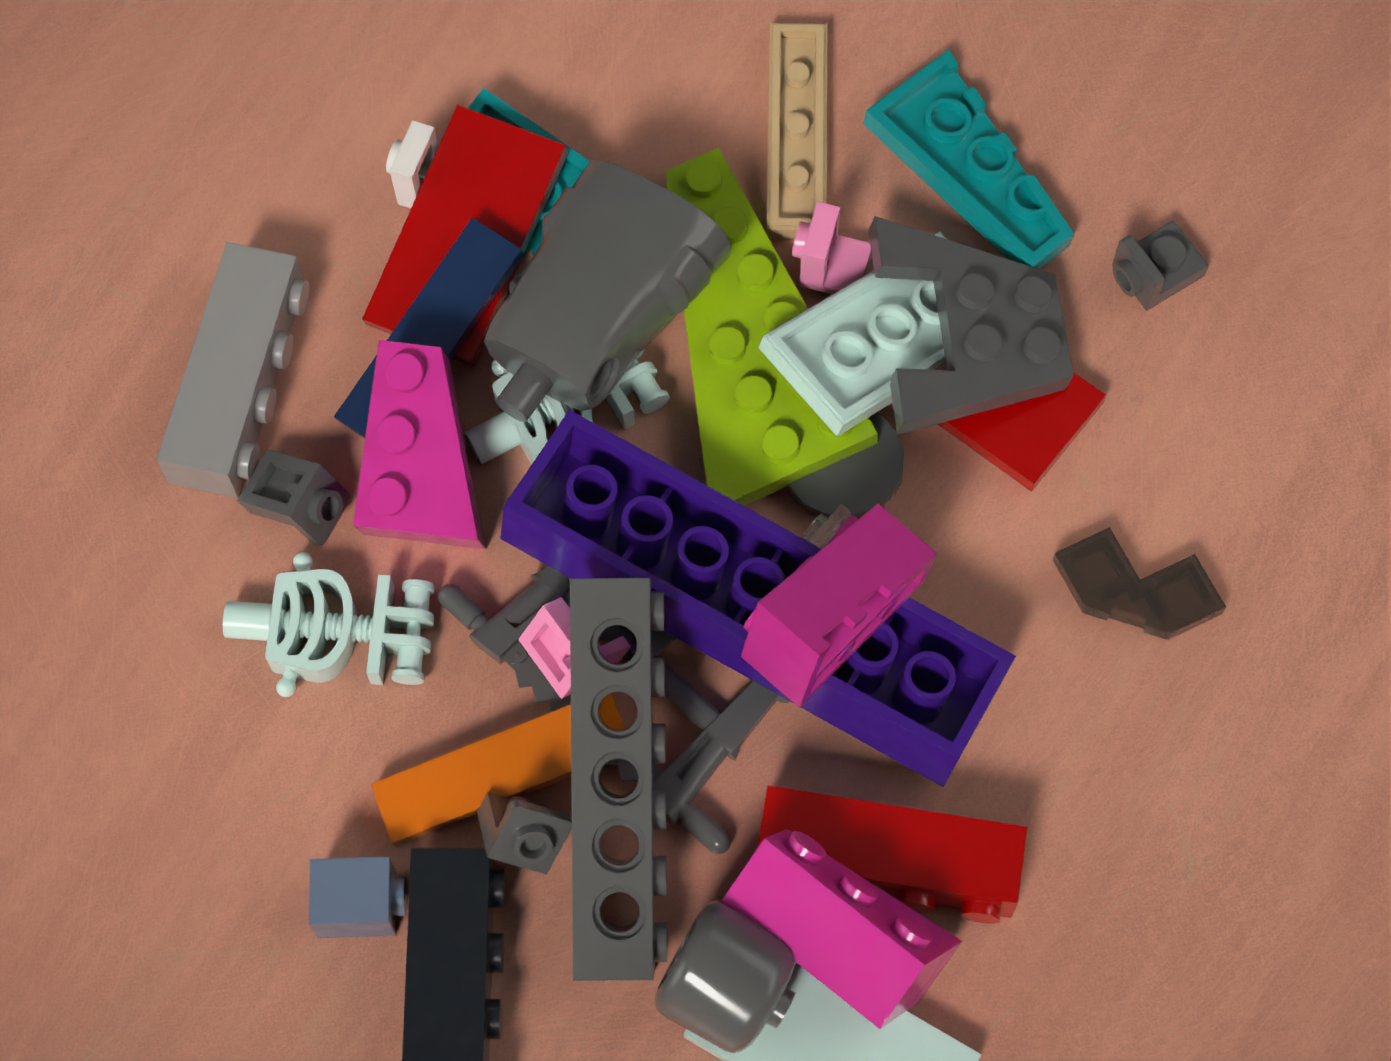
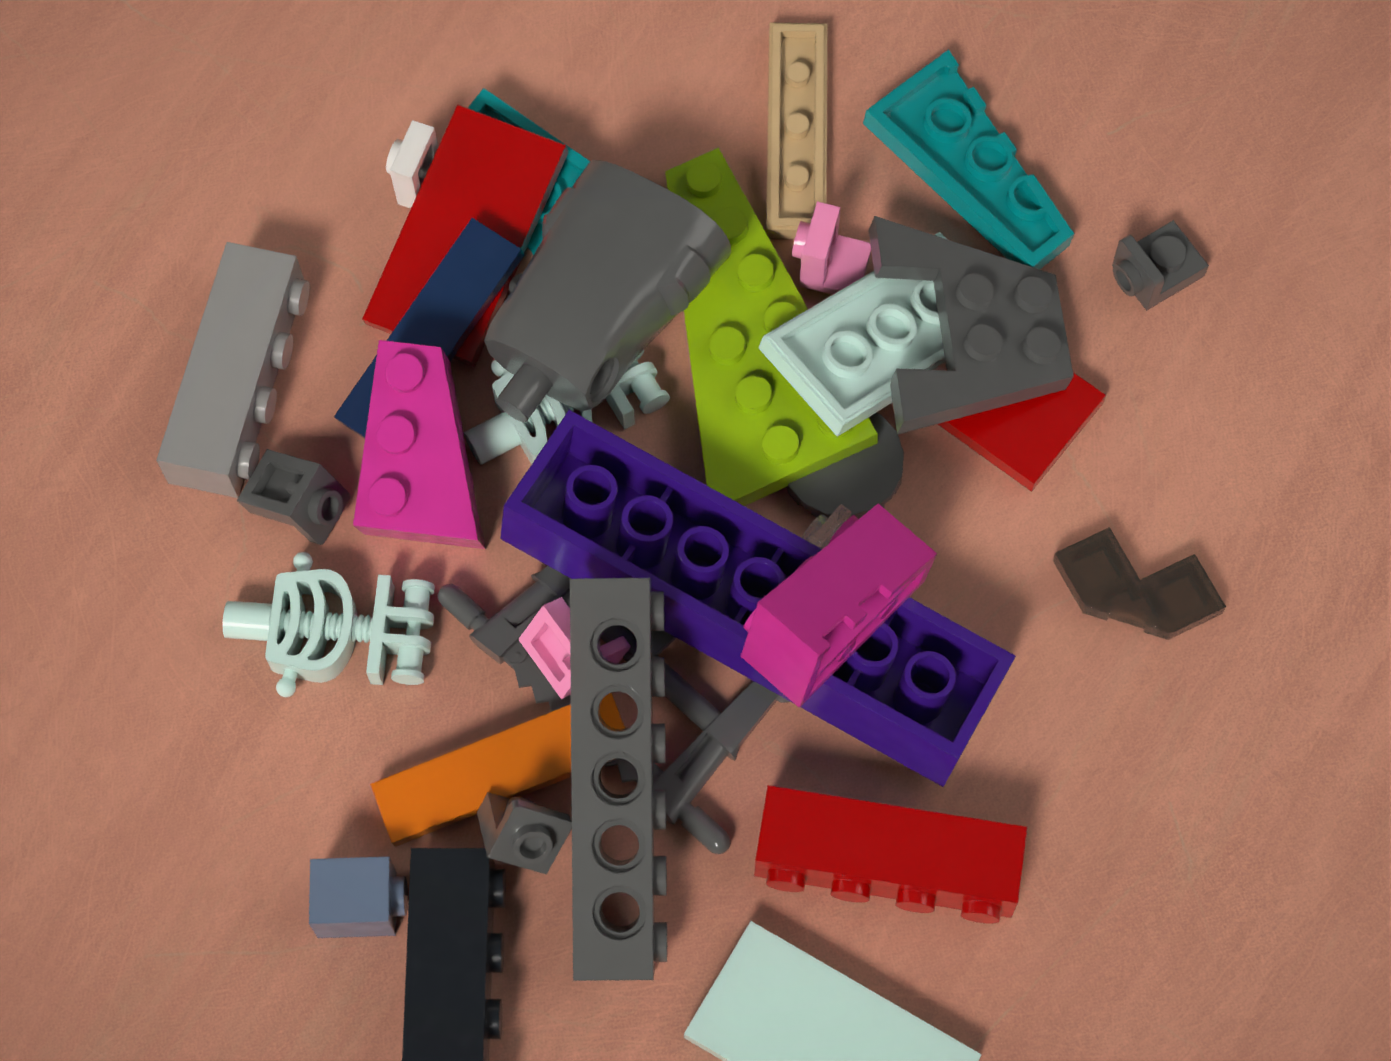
(727, 979): dark grey head -> none
(841, 926): dark pink wedge -> none

